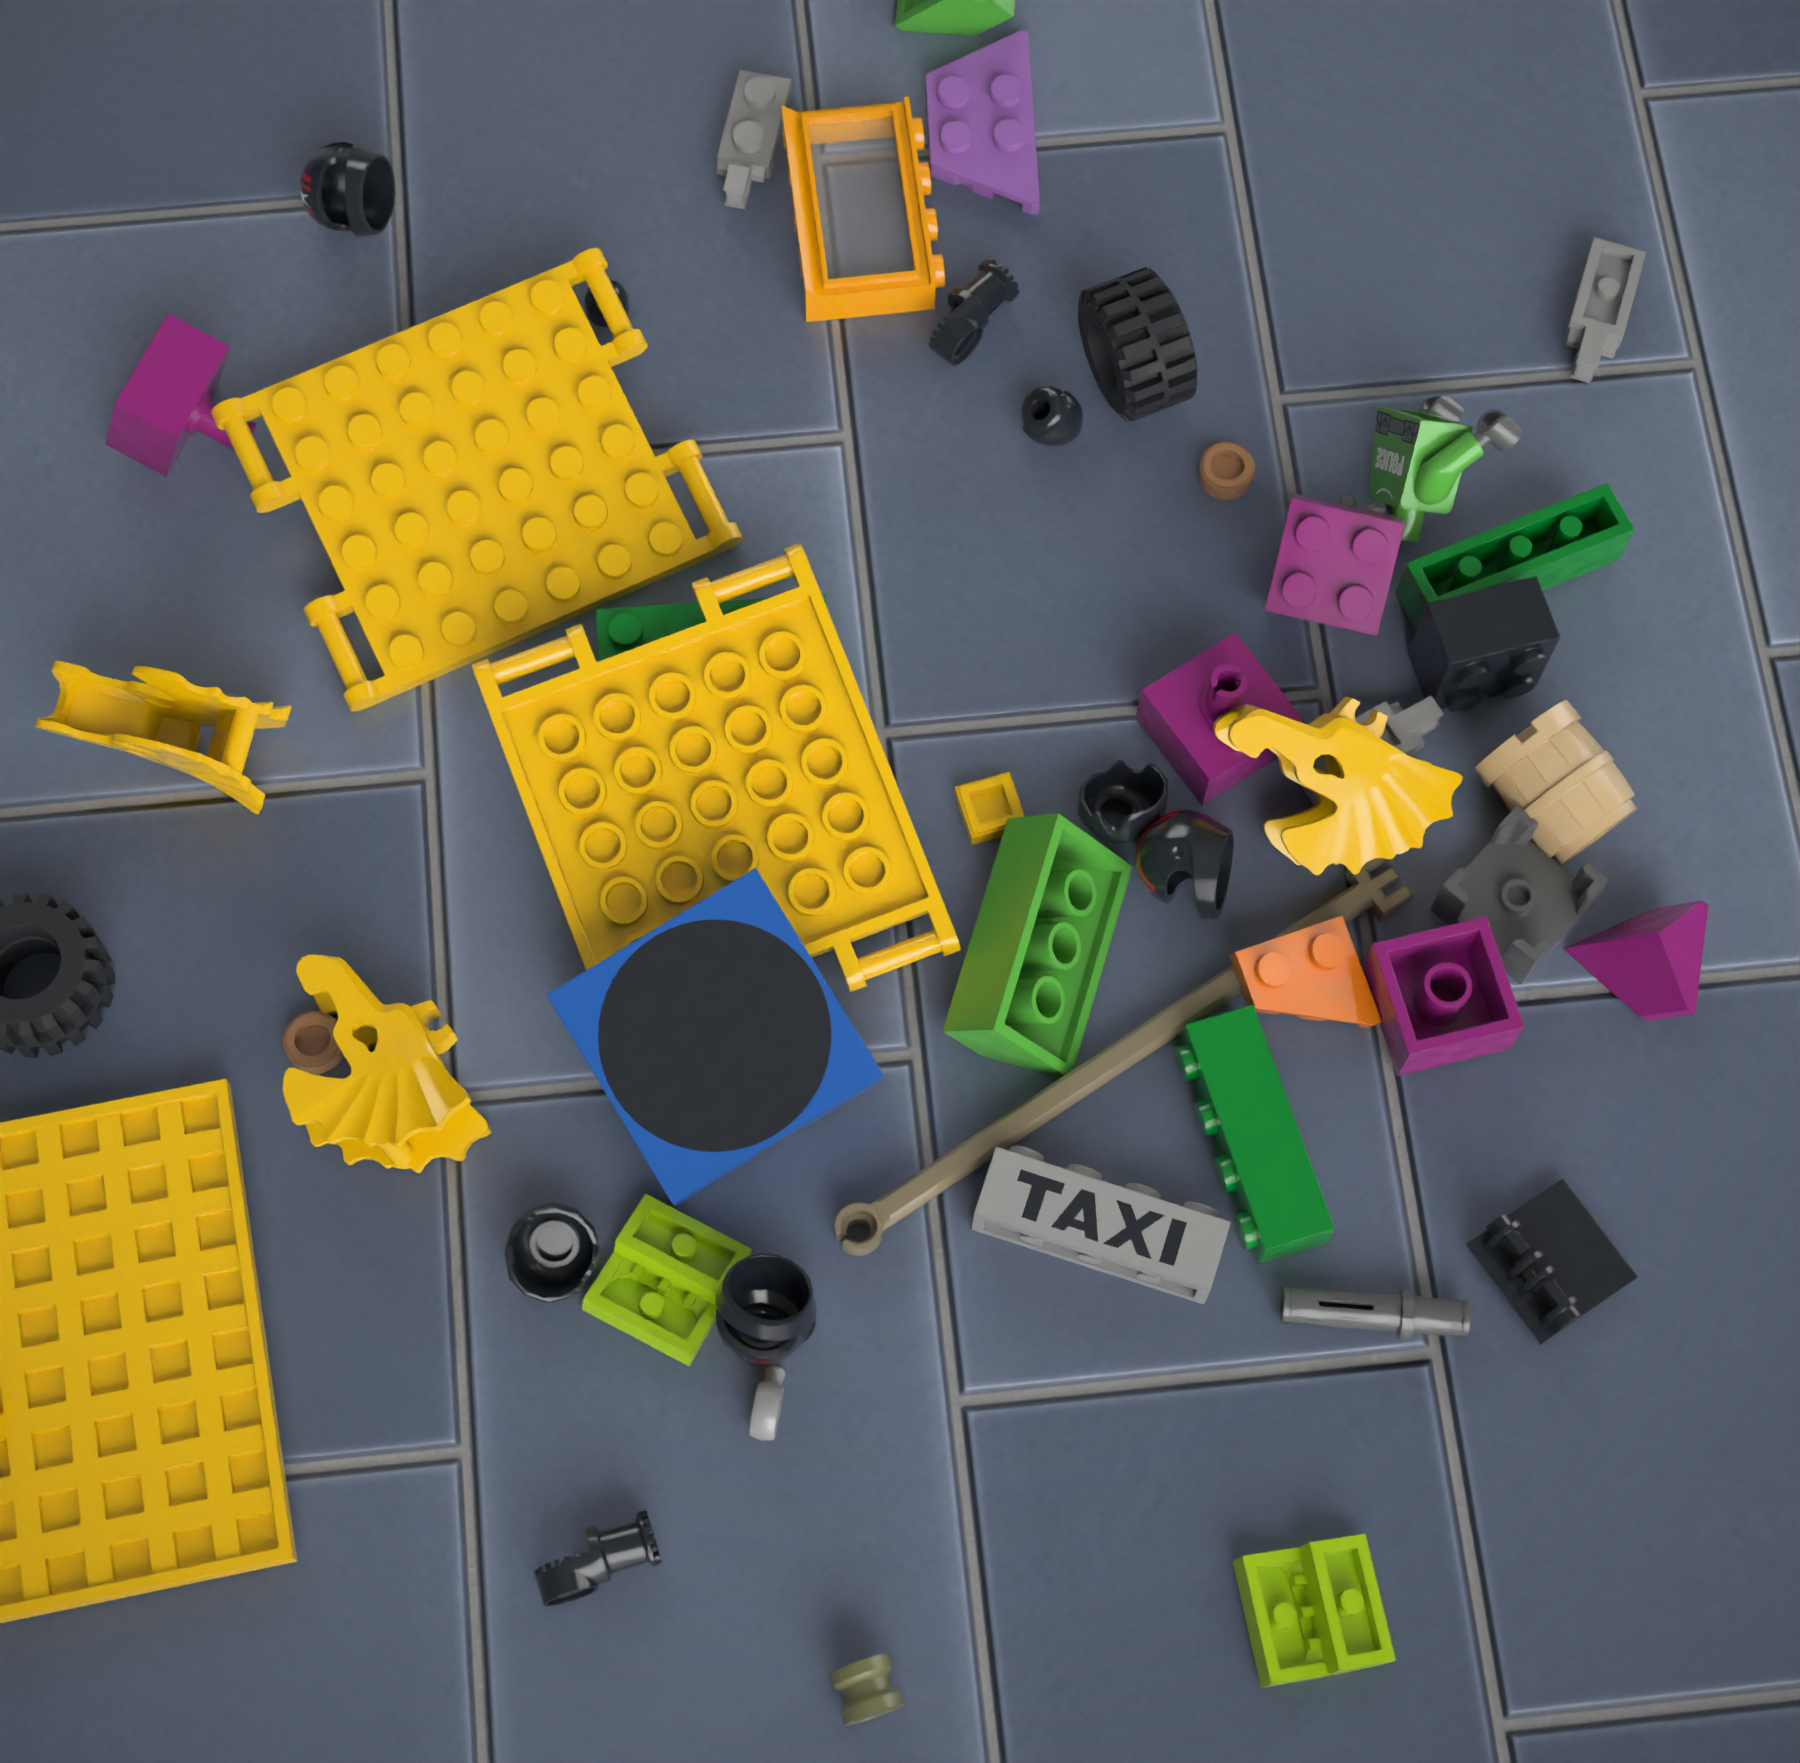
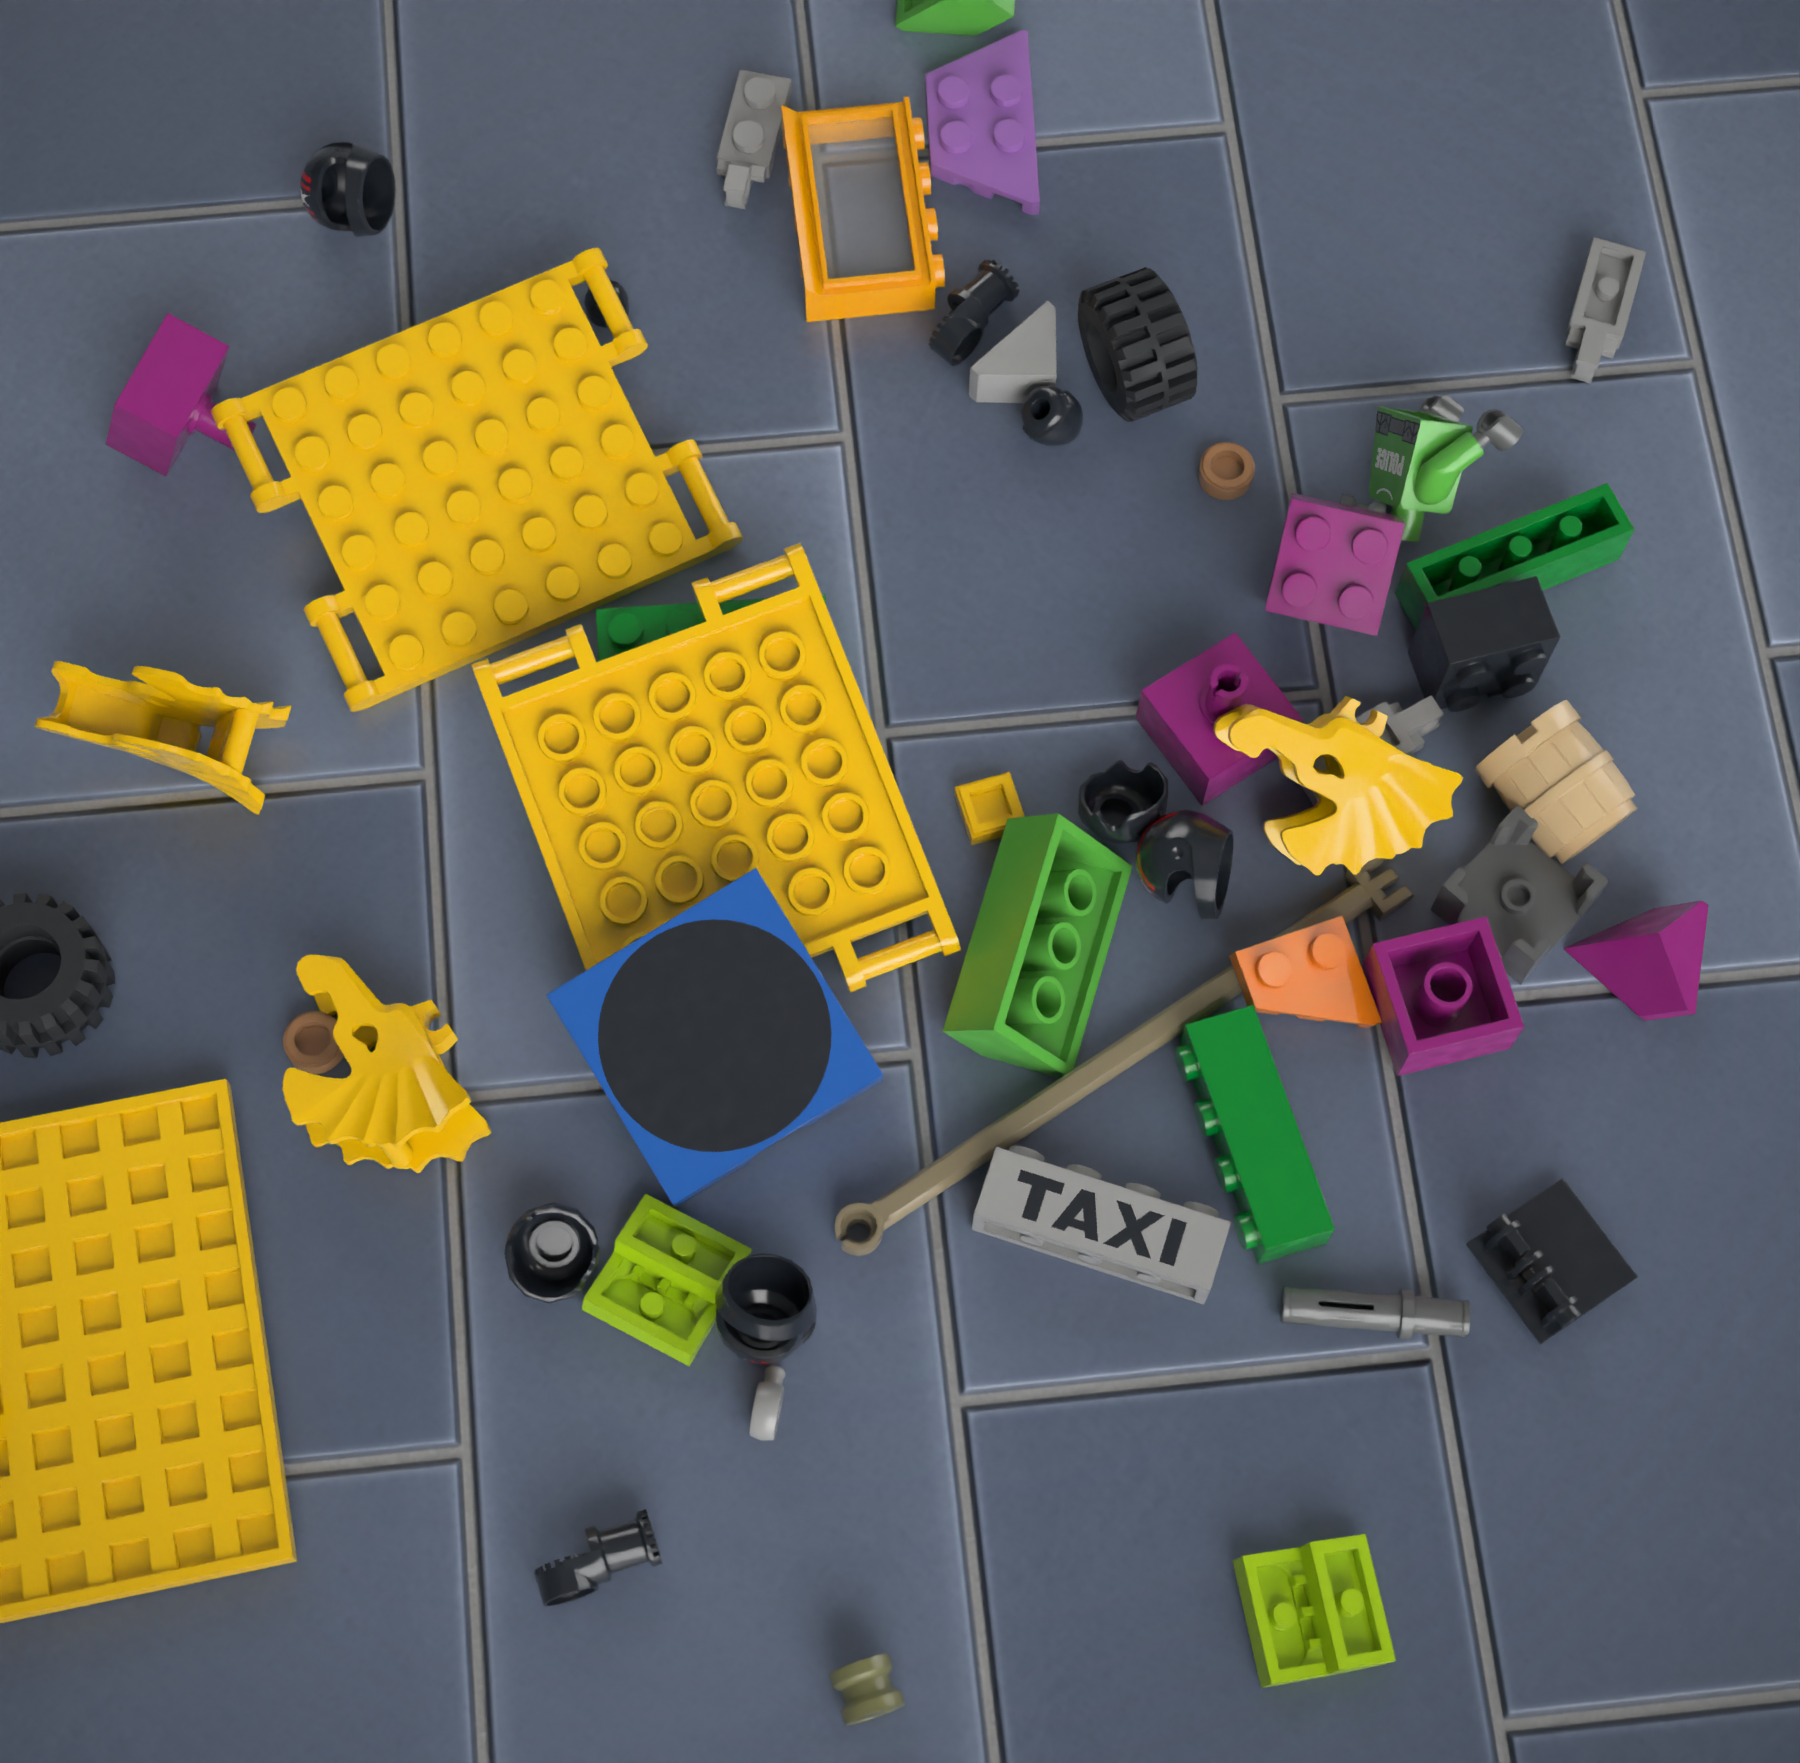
(1018, 362): none -> light grey slope

